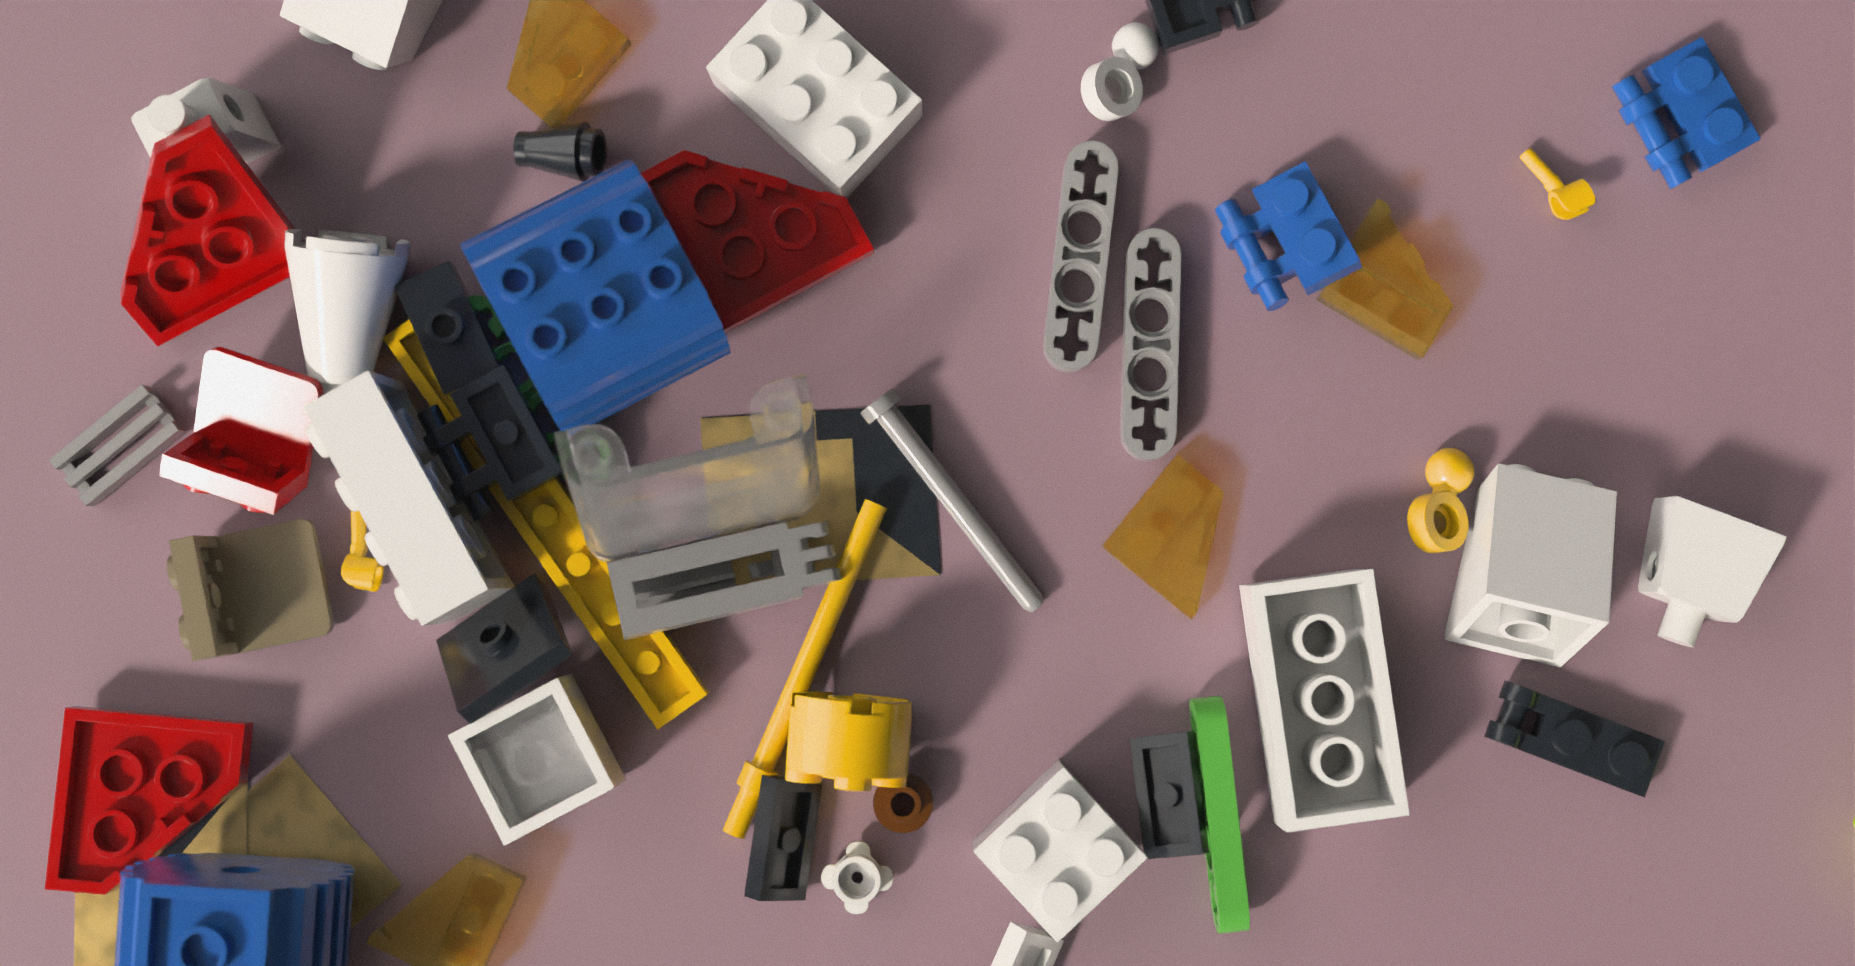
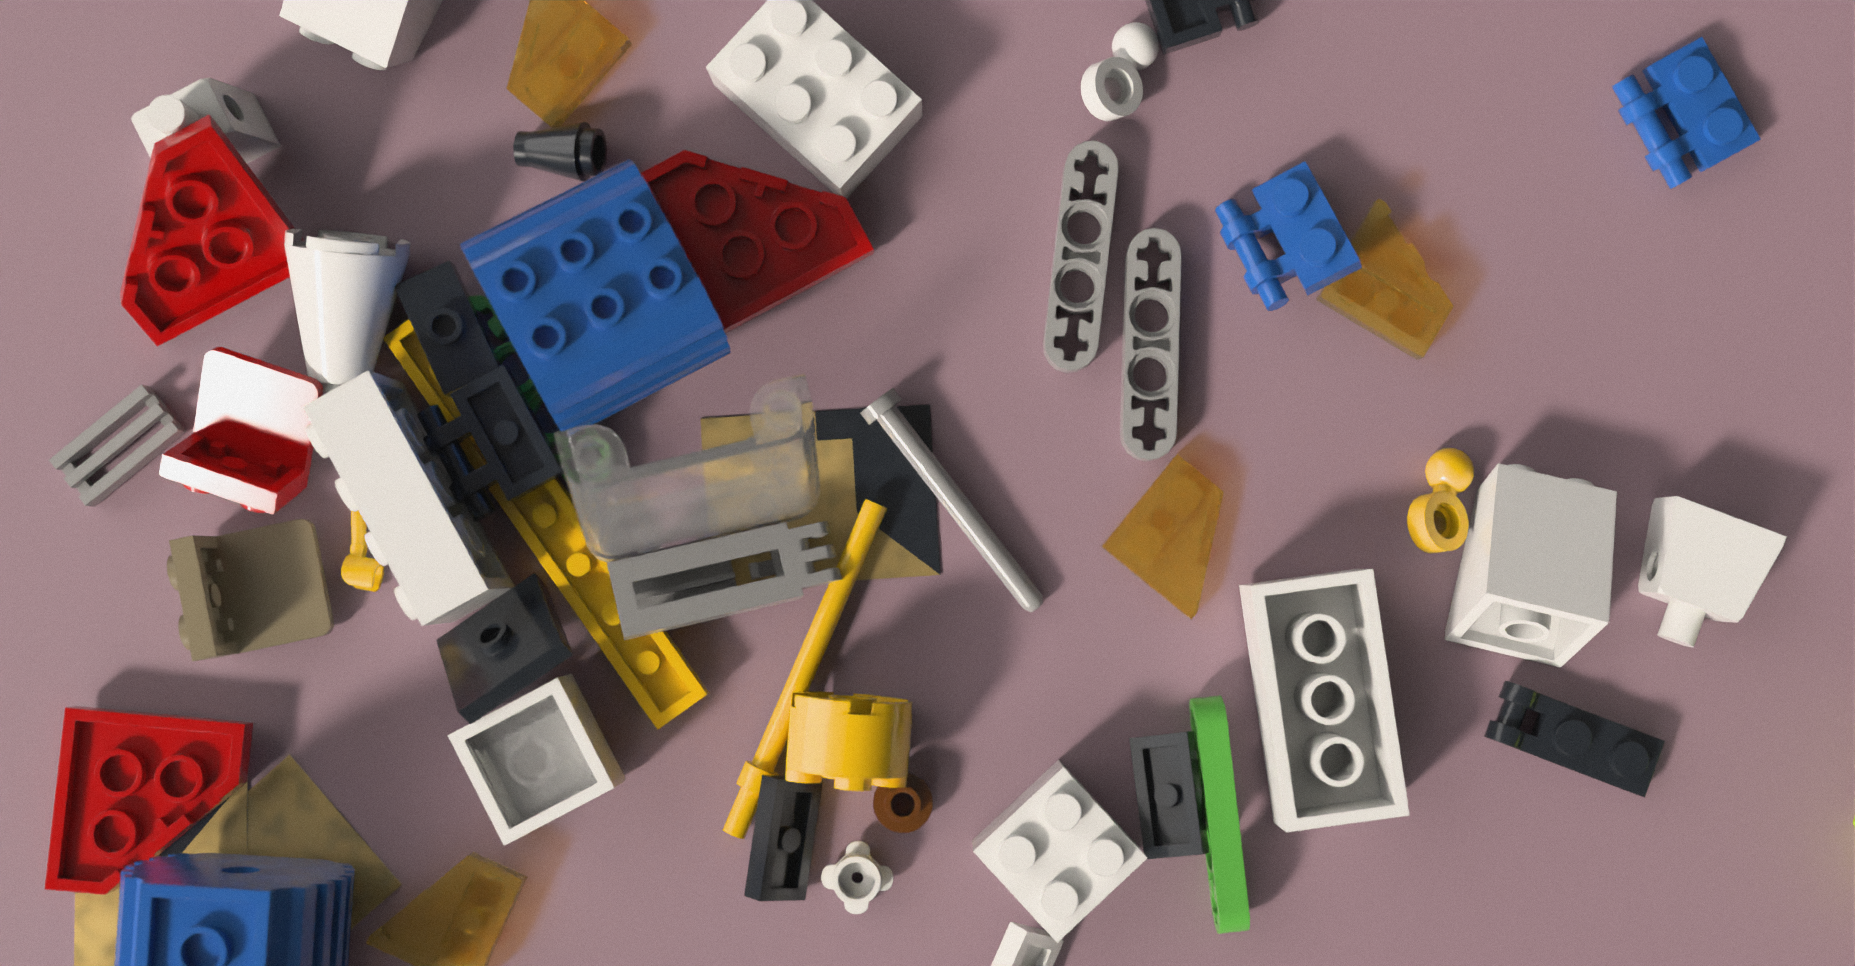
(1565, 200): yellow hand -> none

